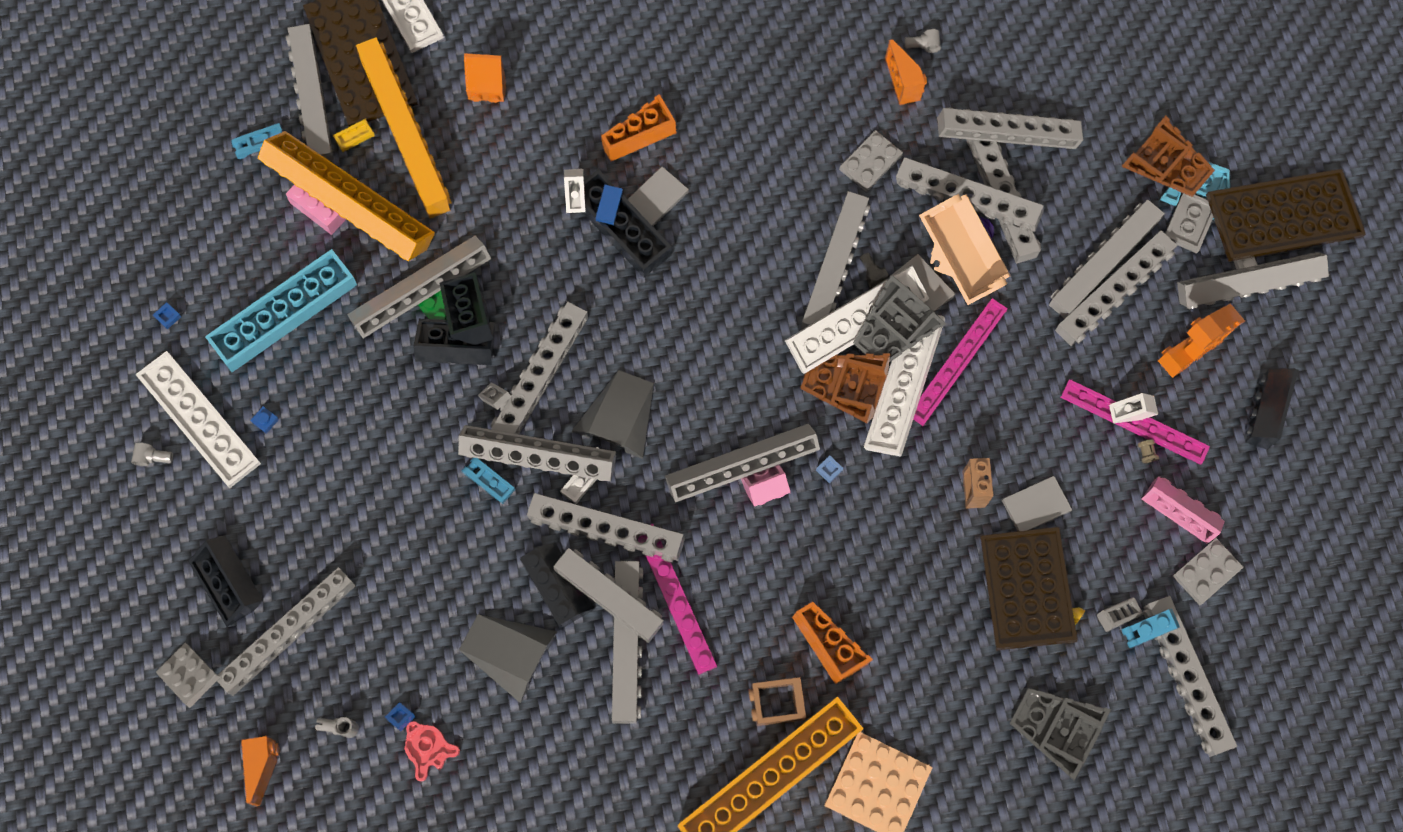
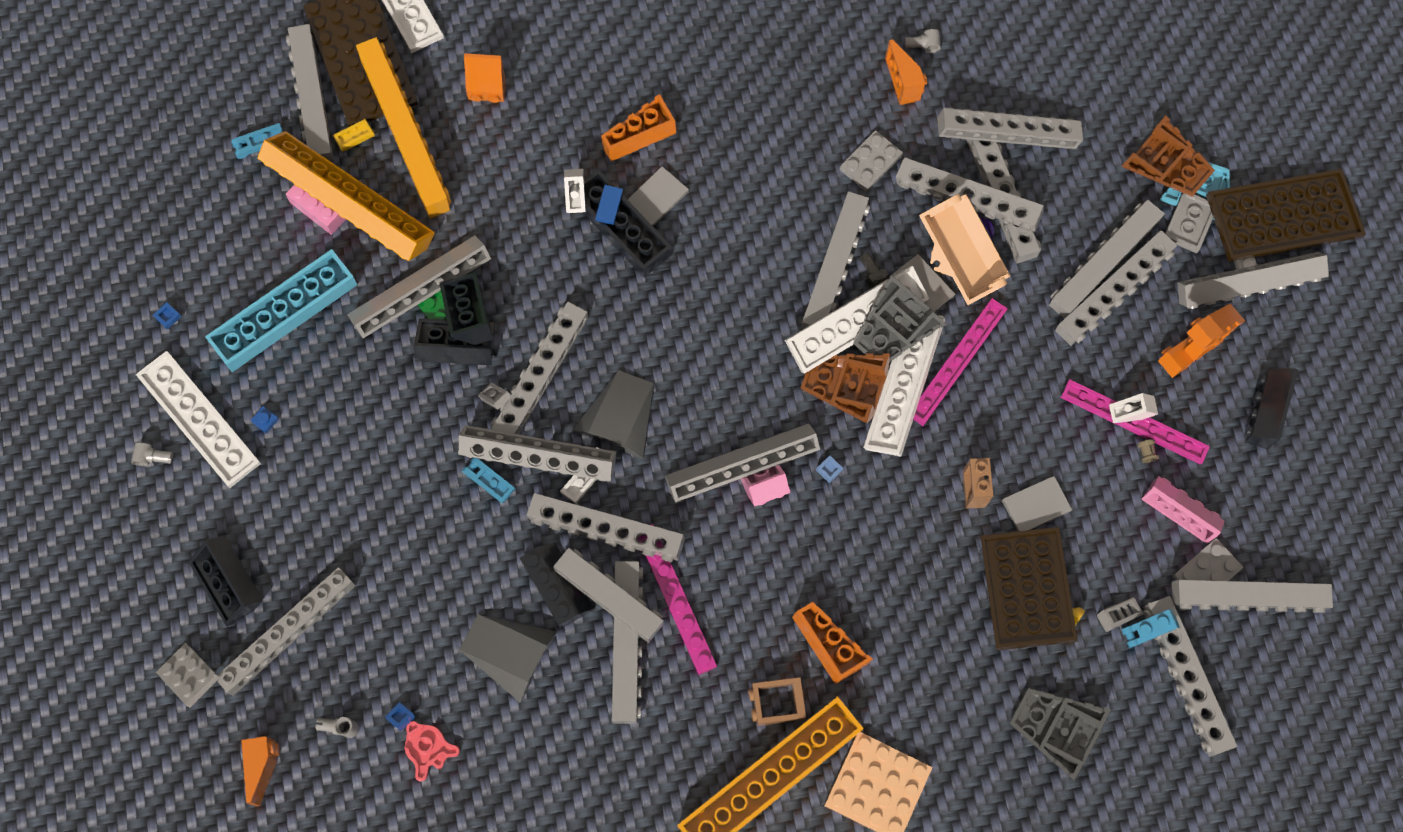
(1252, 595): none -> light grey brick

